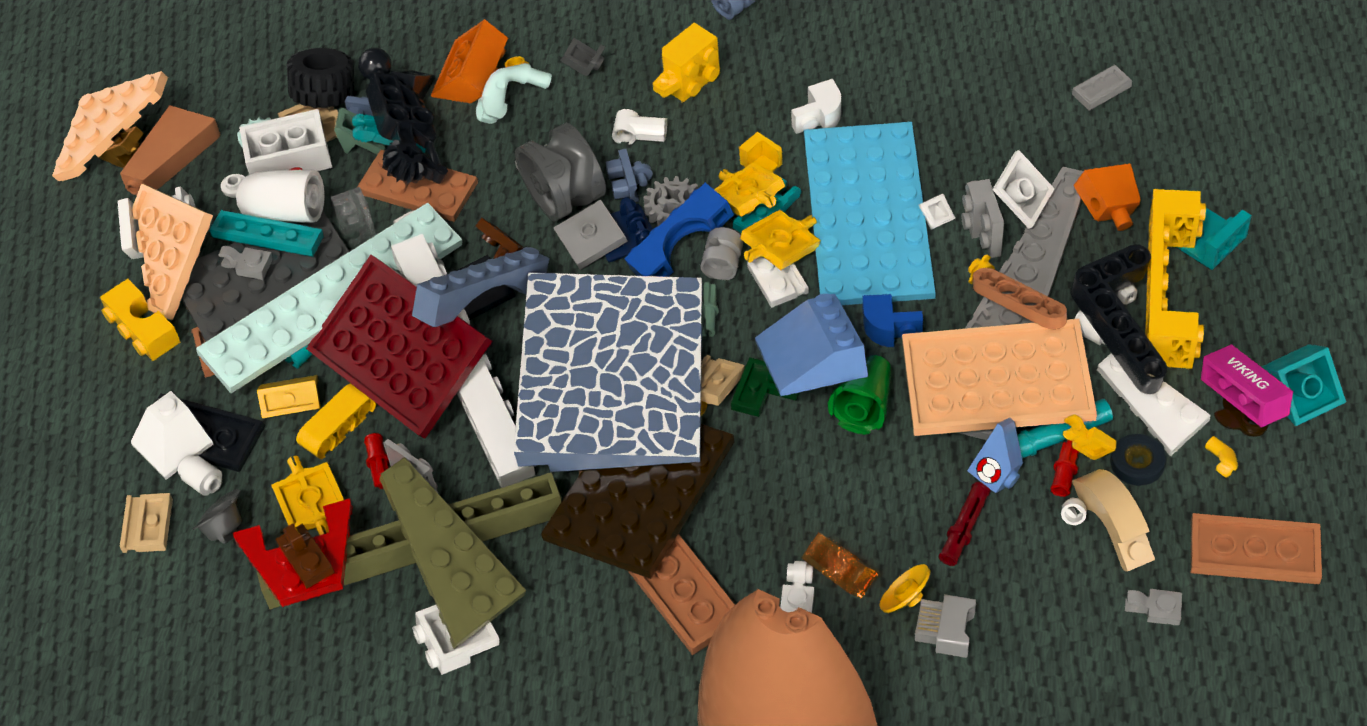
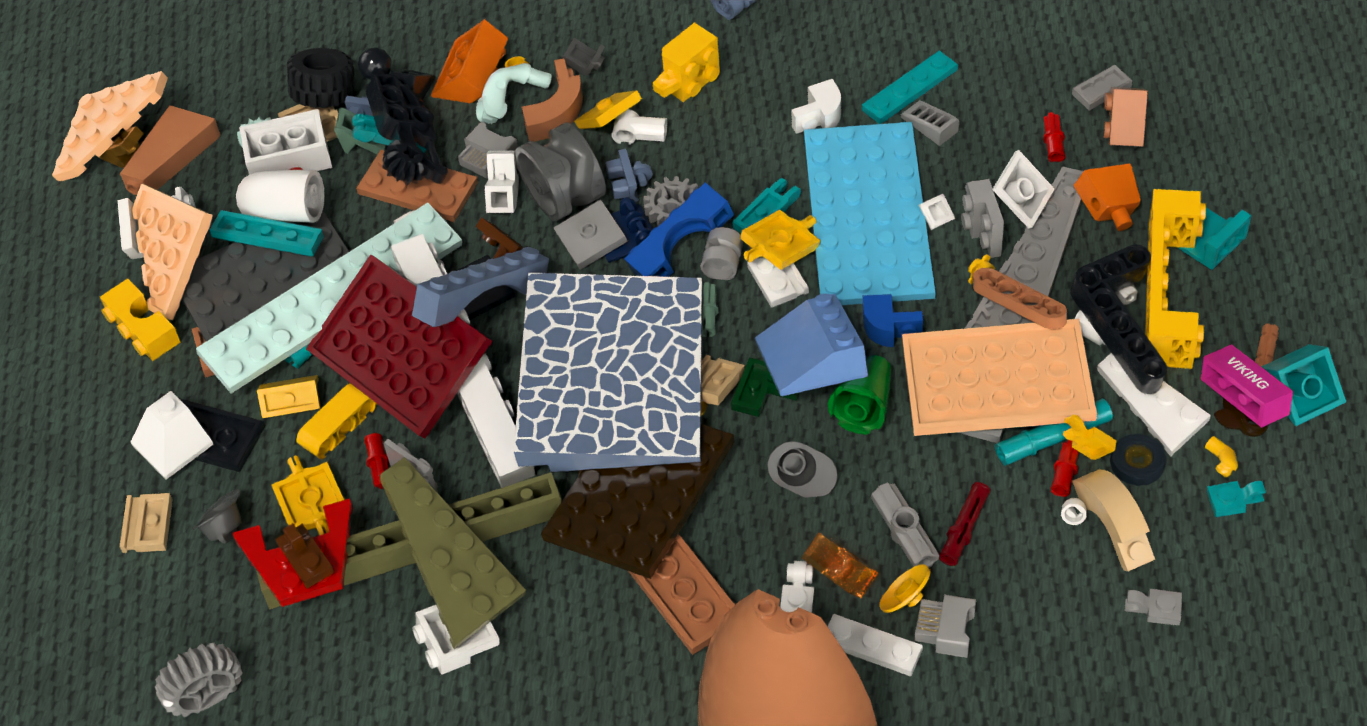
(198, 679): none -> light grey gear
(200, 474): white brick -> none
(227, 184): white plate -> none
(249, 263): light grey plate -> none
(353, 215): clear hinge -> none
(479, 143): none -> light grey piece
(502, 182): none -> white brick
(559, 109): none -> nougat arch
(608, 109): none -> yellow plate
(749, 188): yellow plate -> none
(761, 151): yellow panel -> none
(802, 469): none -> dark grey piece
(875, 645): none -> white plate
(897, 513): none -> light grey piece
(909, 87): none -> teal plate
(937, 134): none -> light grey slope
(999, 458): medium blue slope -> none
(1054, 137): none -> red axle
(1127, 116): none -> brick
(1231, 499): none -> teal plate
(1256, 548): nougat plate -> none
(1267, 344): none -> nougat axle

